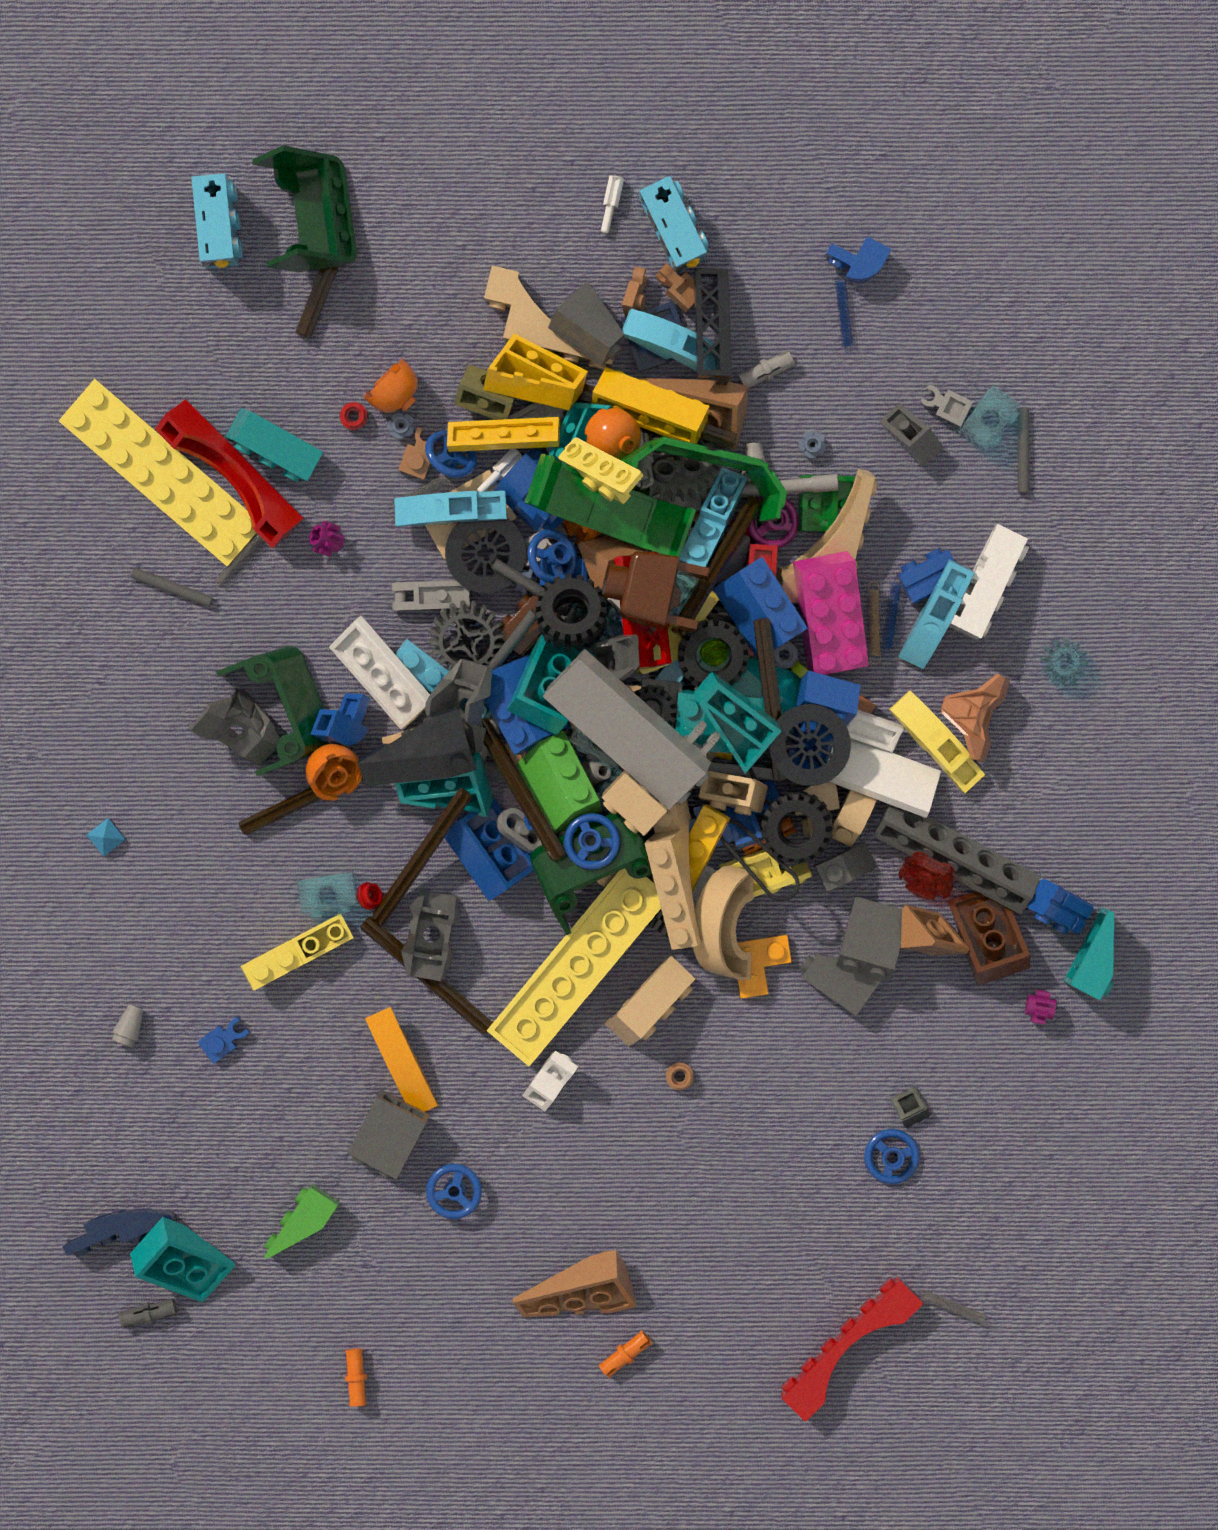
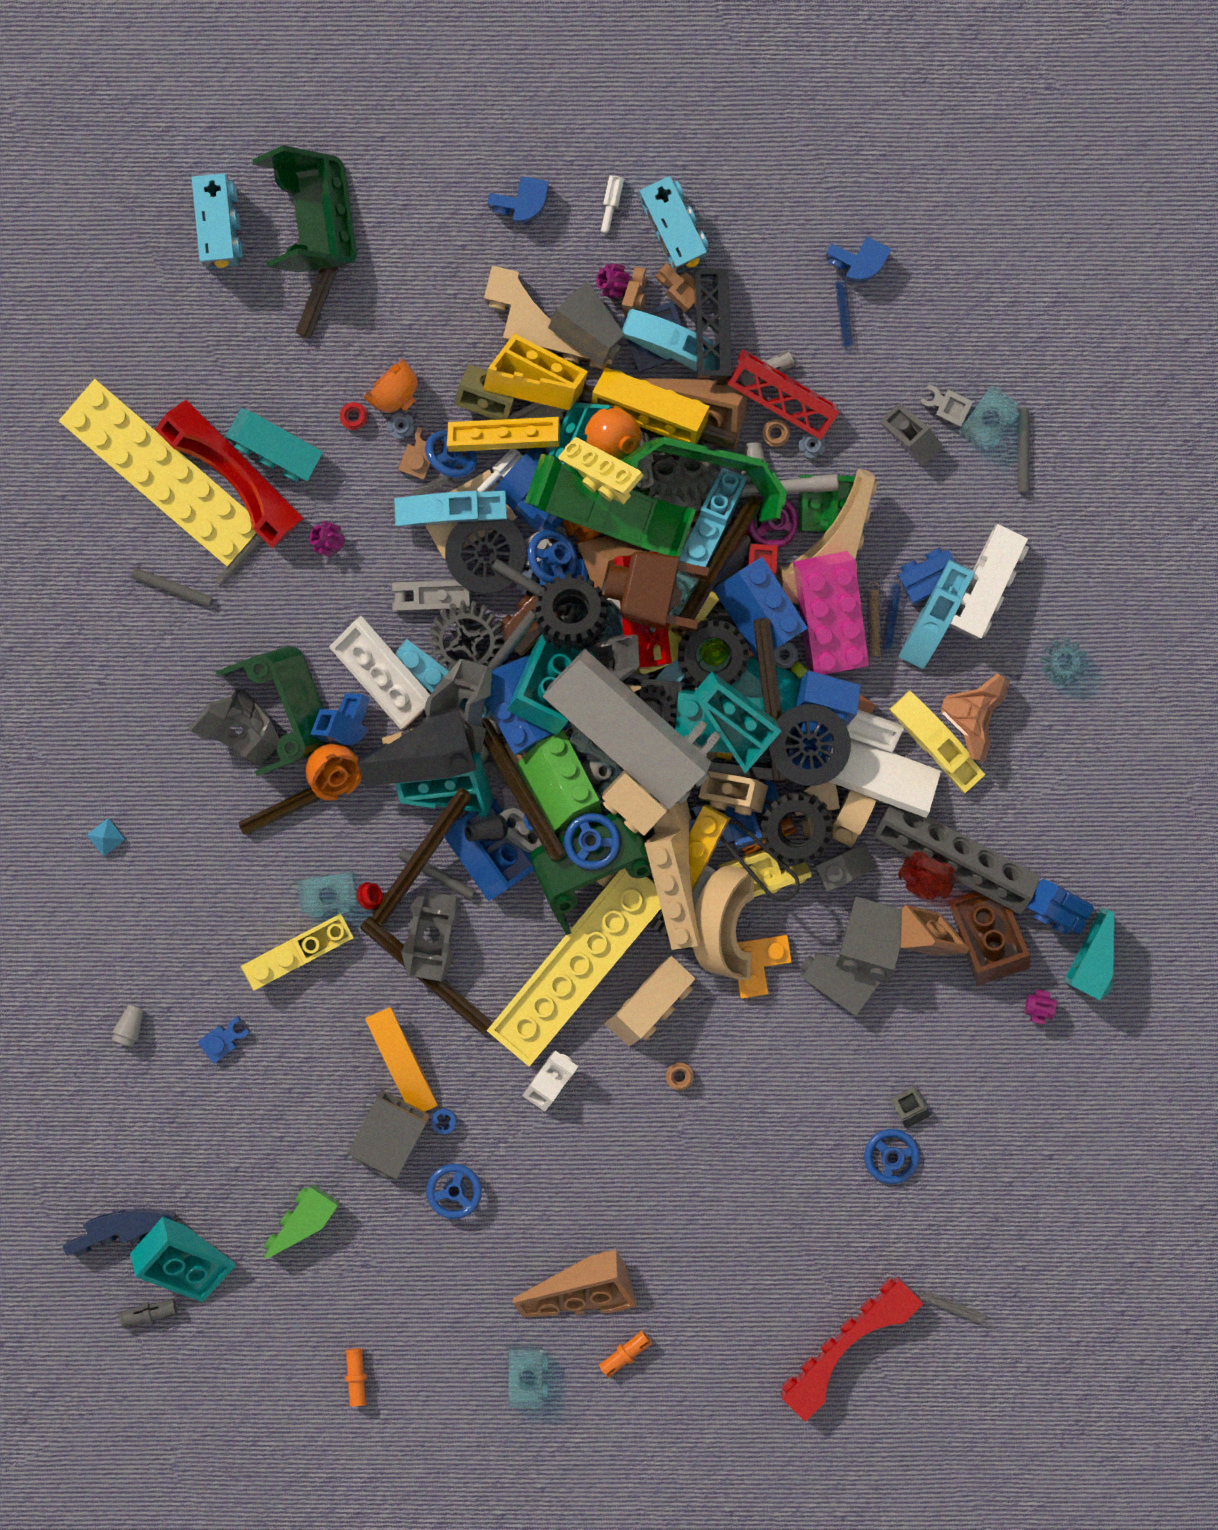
(441, 876): none -> dark grey bar
(452, 1122): none -> blue bush
(487, 829): none -> black cone
(527, 205): none -> blue brick
(527, 1394): none -> clear light blue brick
(613, 280): none -> magenta gear
(782, 426): none -> medium nougat plate
(788, 385): none -> red fence

